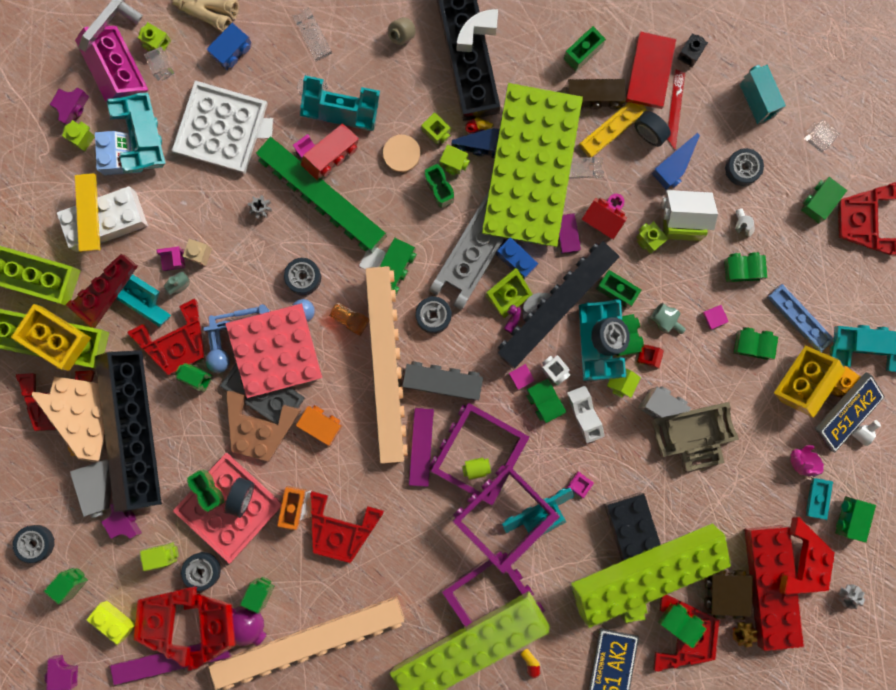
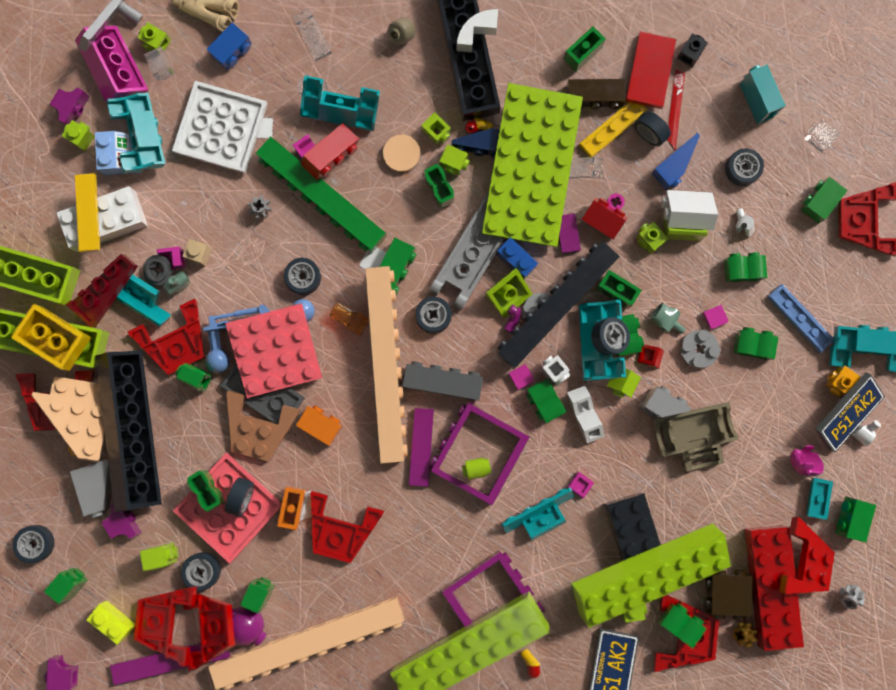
(154, 262): none -> dark grey gear
(527, 541): magenta window -> none
(705, 339): none -> light grey plate
(809, 381): yellow brick -> none

